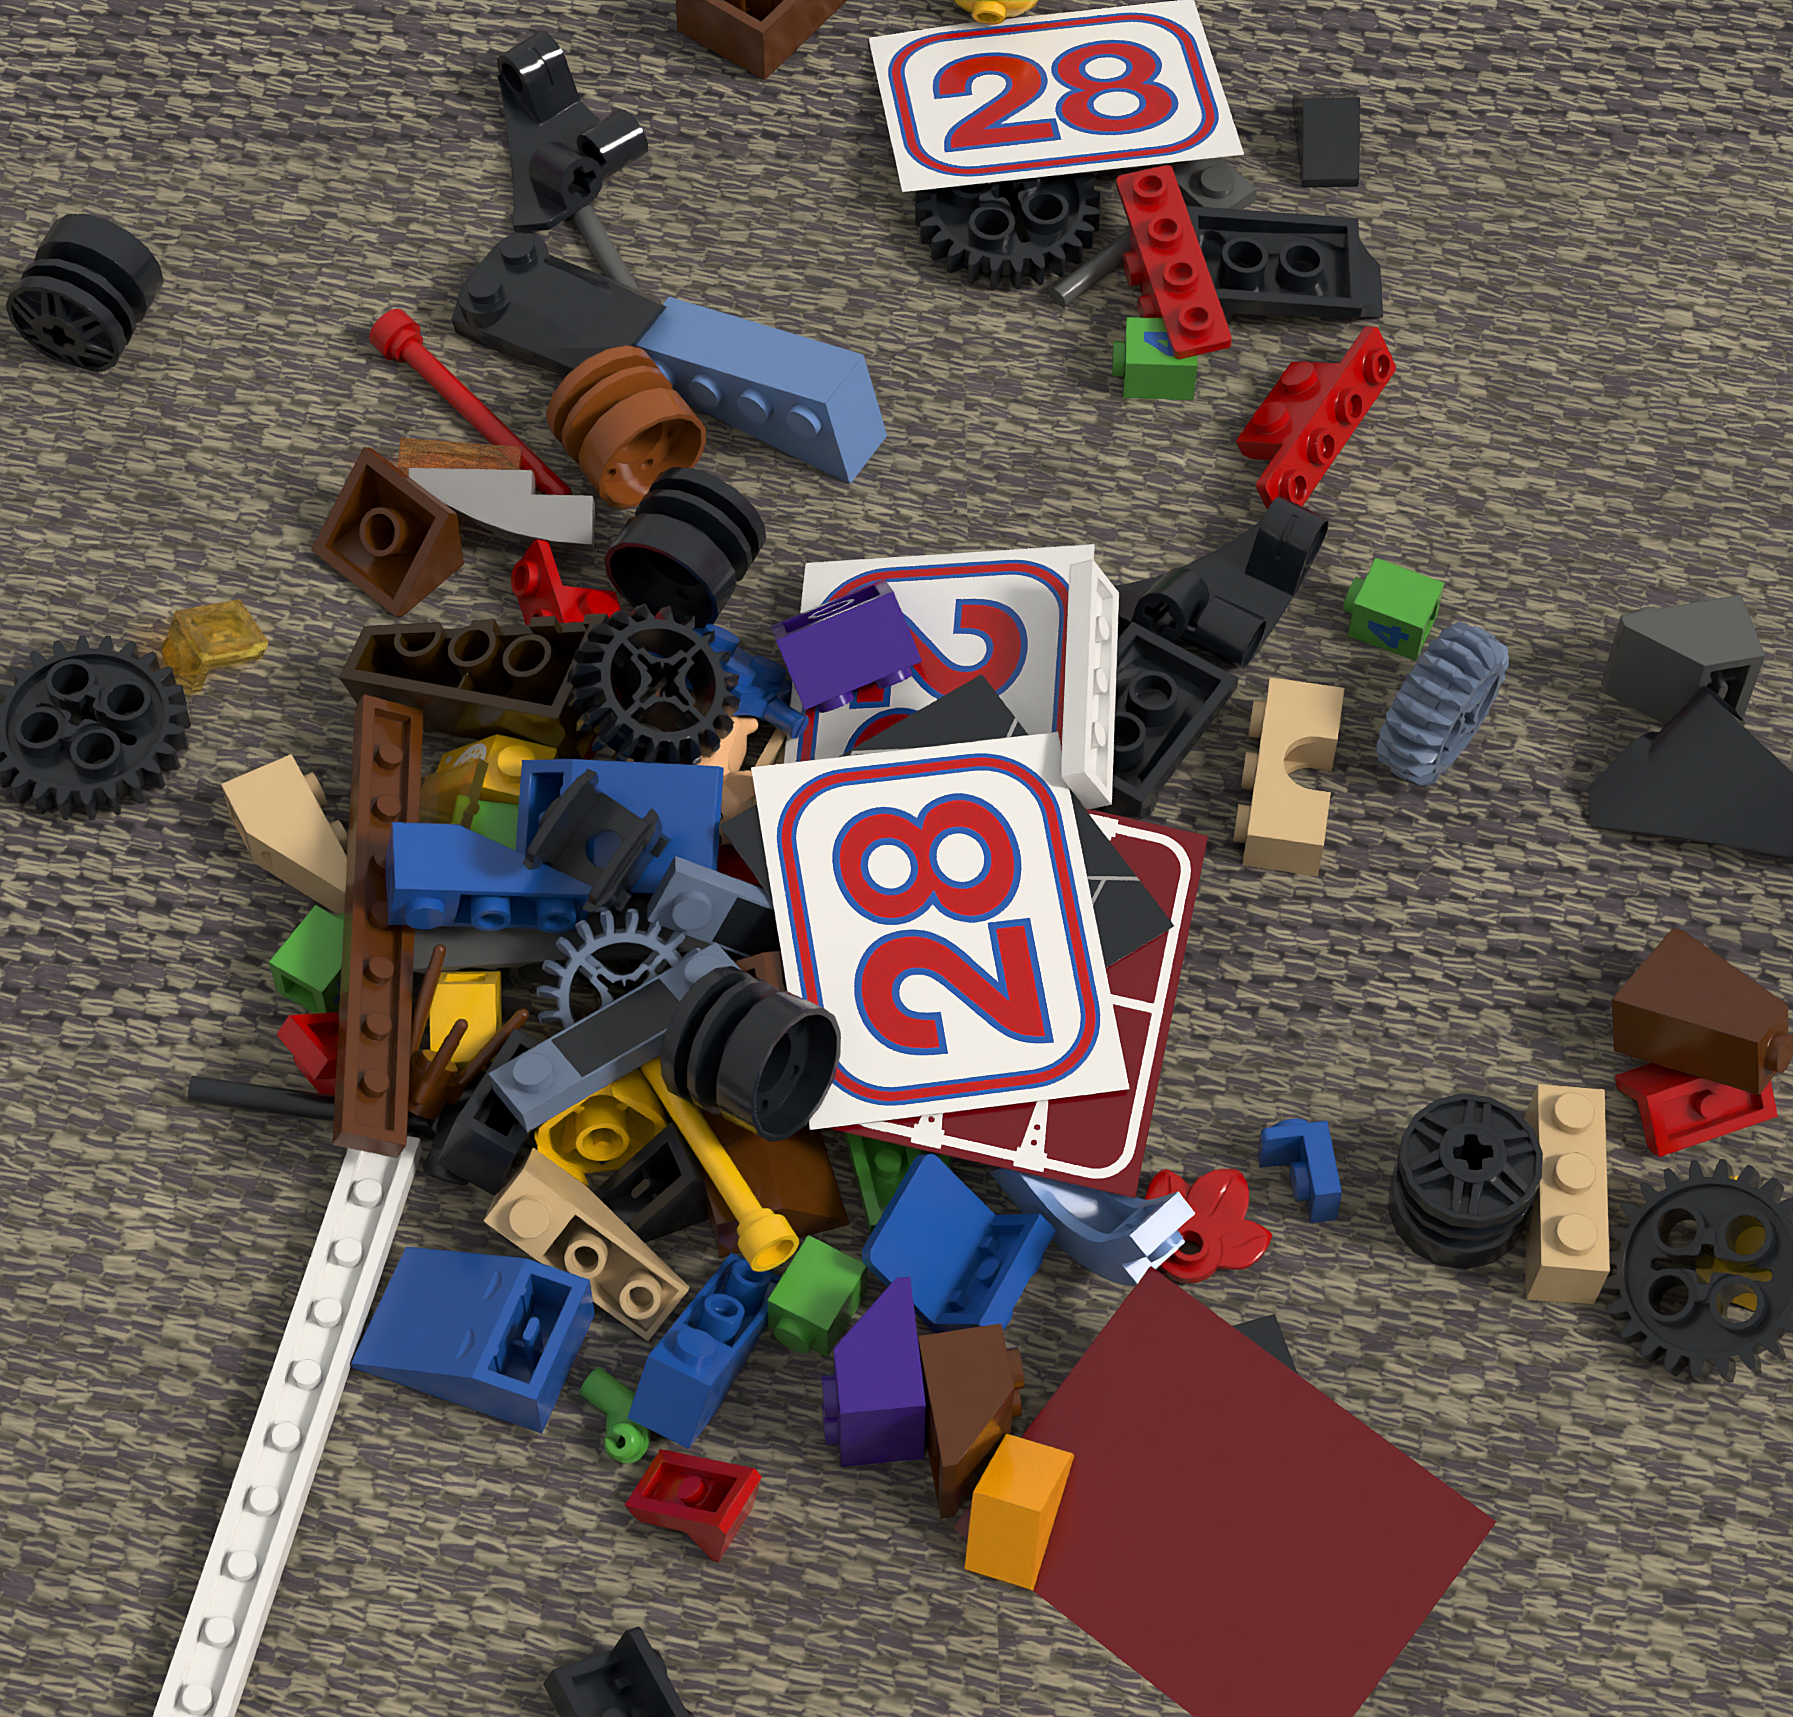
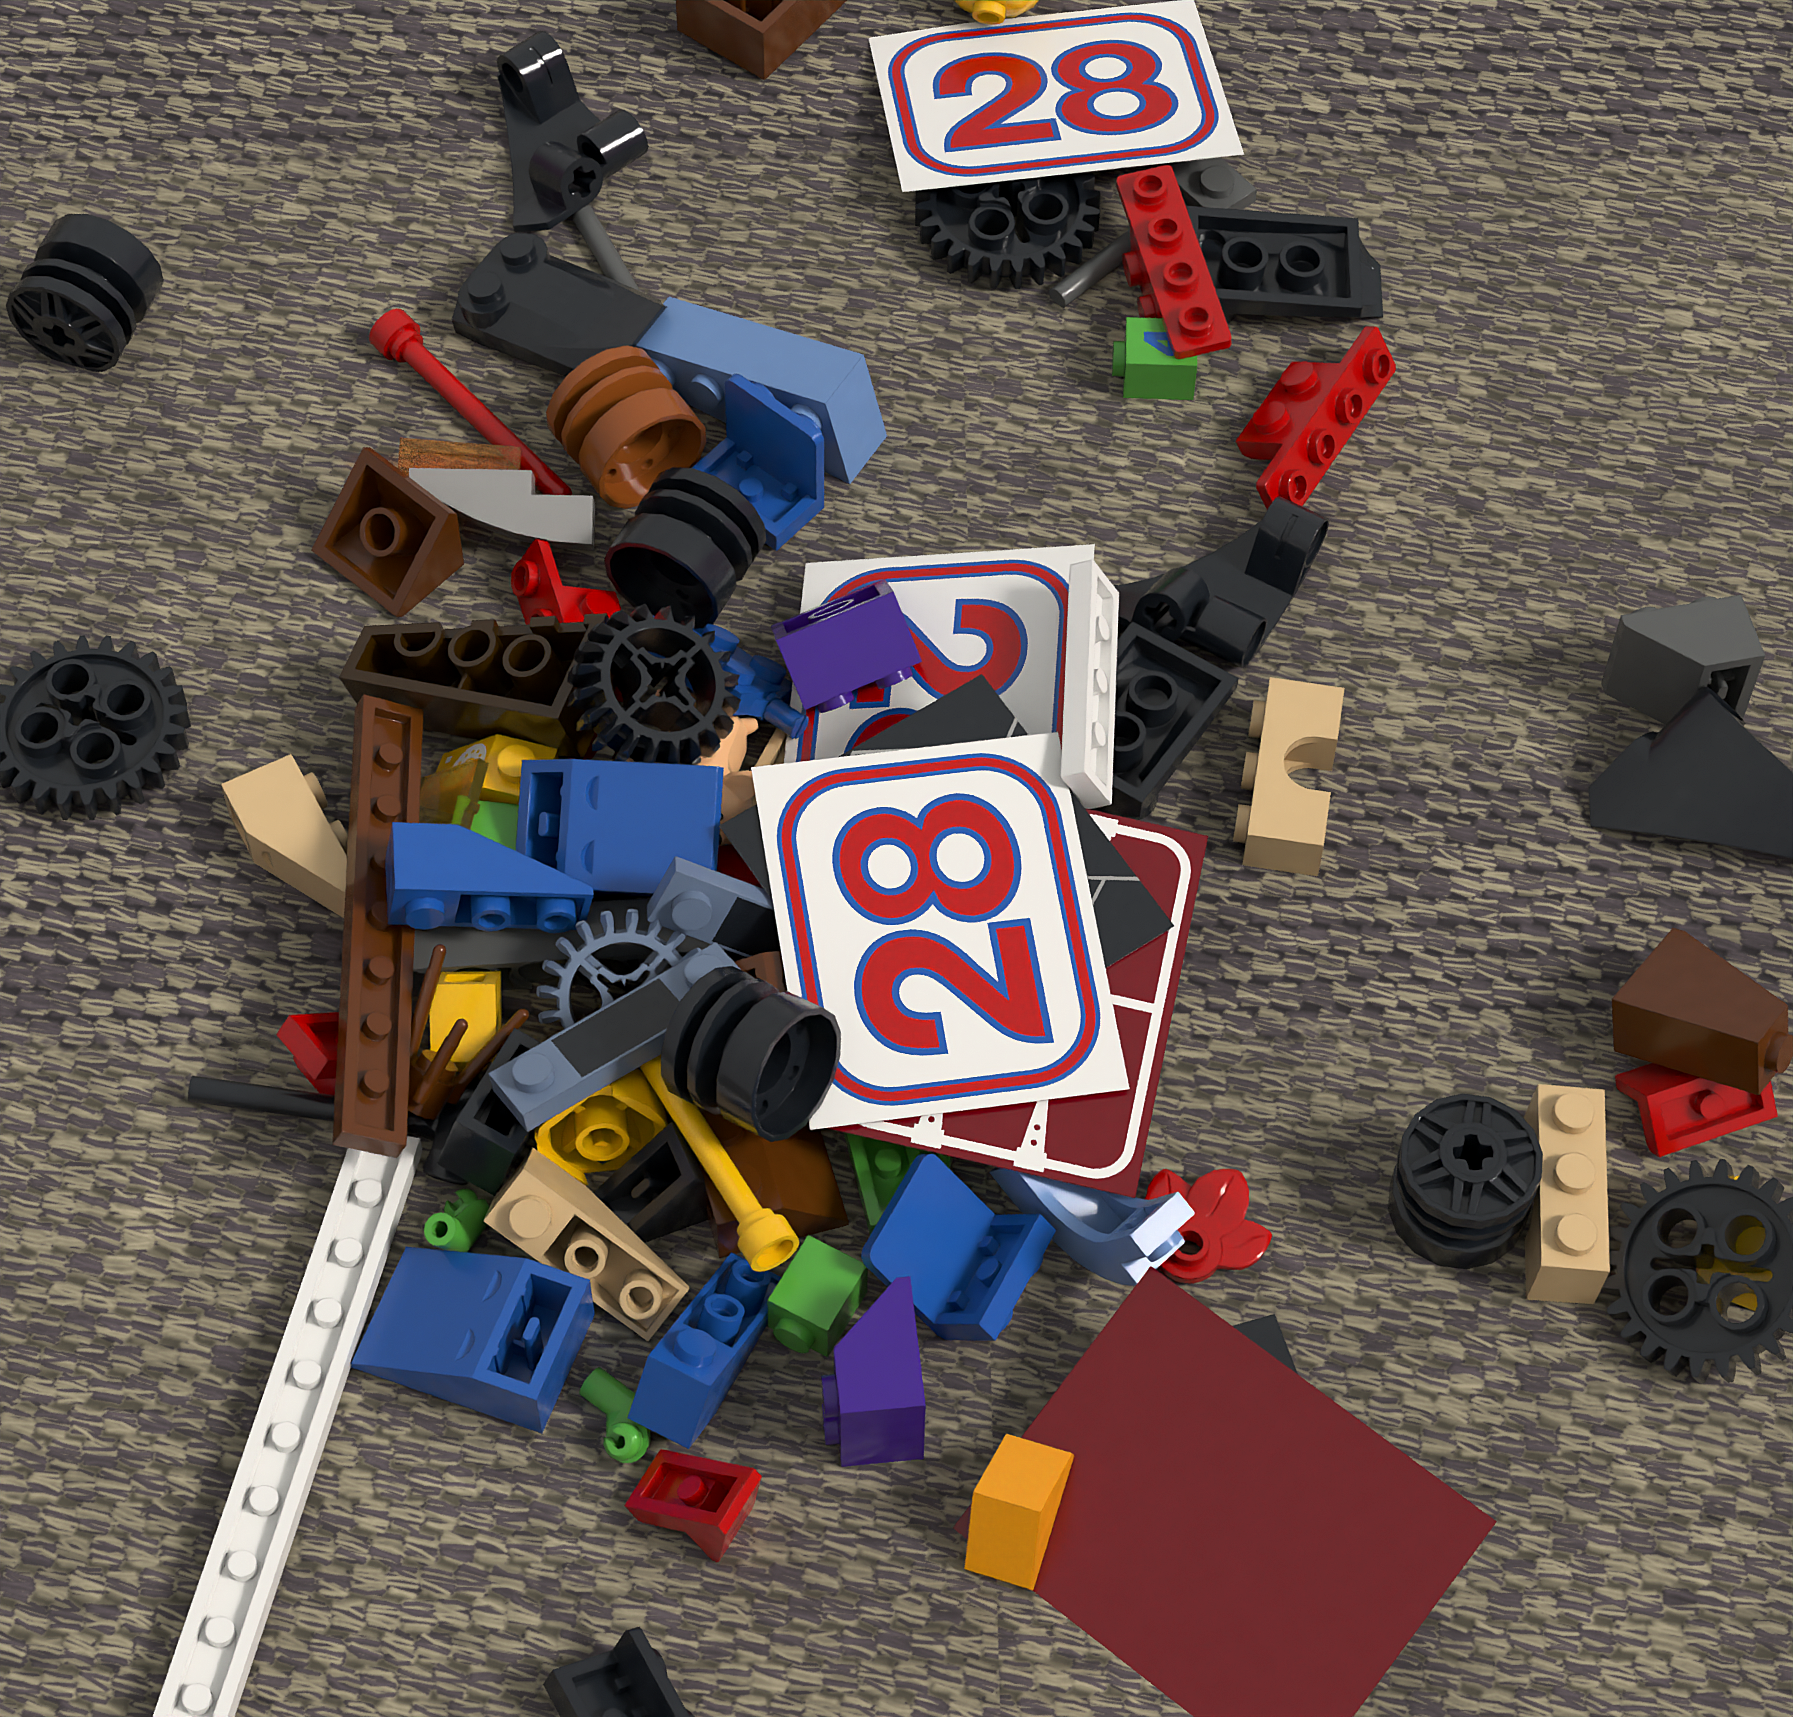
(211, 639): clear yellow bracket -> none
(311, 962): bright green brick -> none
(459, 1224): none -> bright green arm
(571, 825): black piece -> none
(769, 459): none -> blue bracket
(970, 1406): reddish brown slope -> none
(1311, 1161): blue bracket -> none
(1327, 139): black slope -> none
(1393, 608): bright green brick -> none
(1442, 703): sand blue gear -> none

